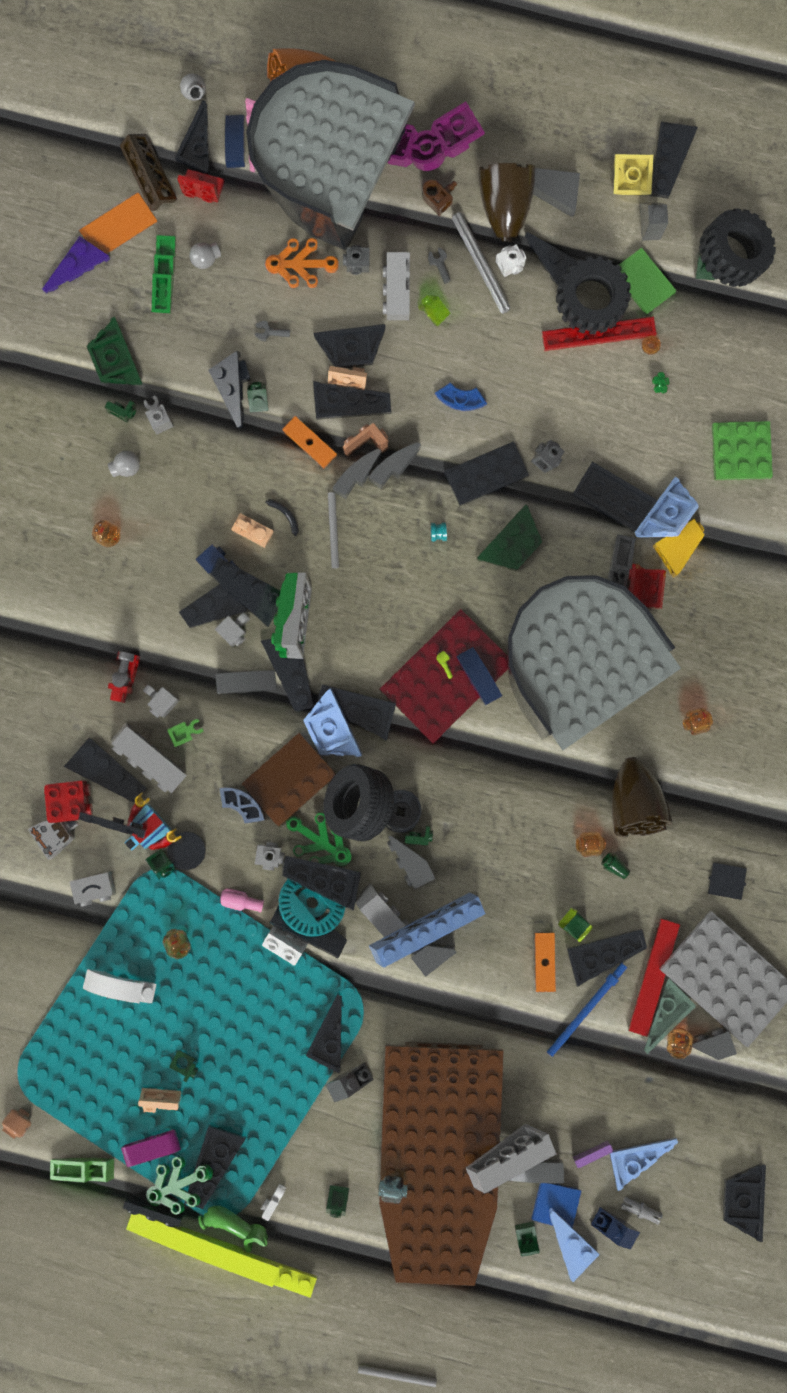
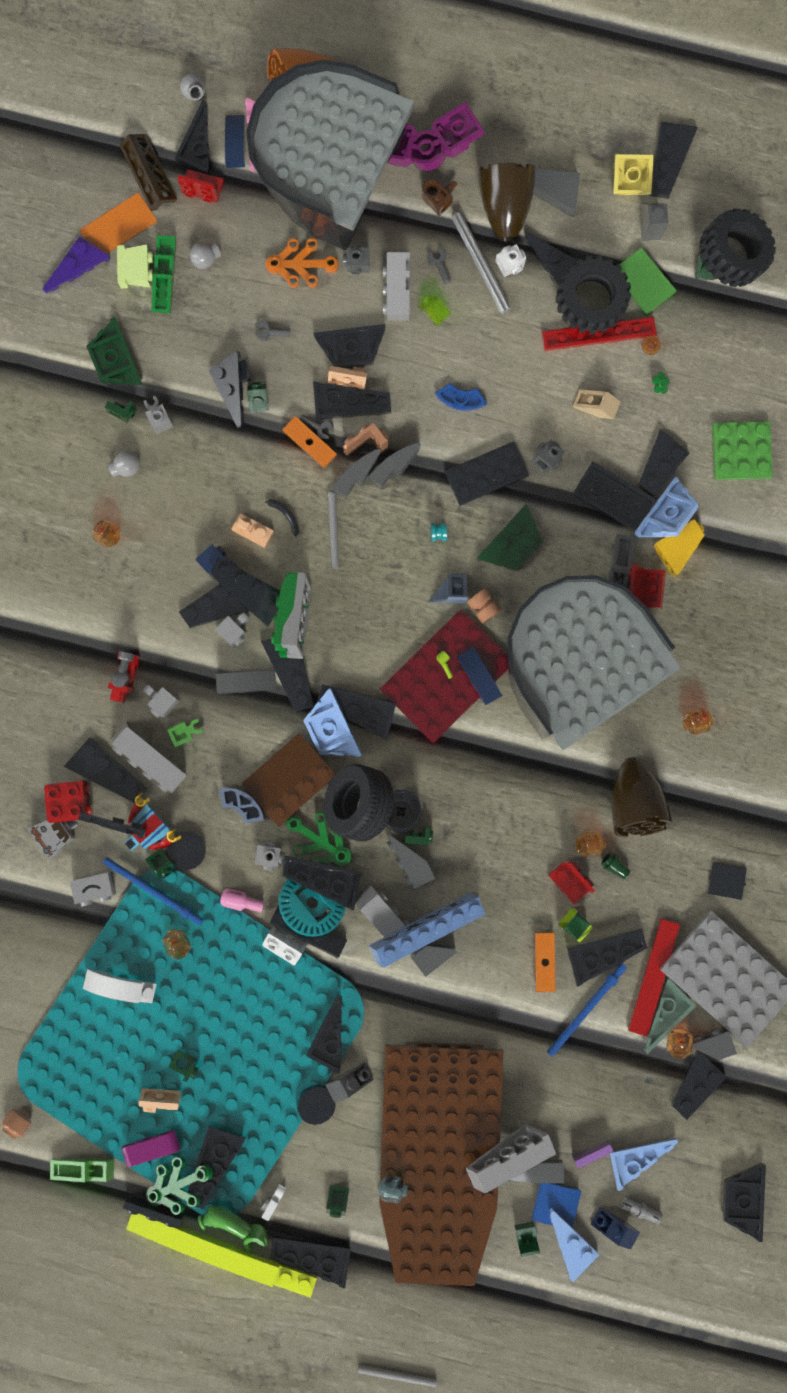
(134, 266): none -> yellowish green hips
(185, 911): none -> blue bar
(314, 1258): none -> black wing
(315, 1105): none -> black tile
(318, 427): none -> dark grey bar
(452, 590): none -> sand blue slope
(484, 605): none -> nougat wheel
(570, 881): none -> red bracket
(597, 403): none -> tan slope
(662, 463): none -> black wing
(697, 1086): none -> black wing

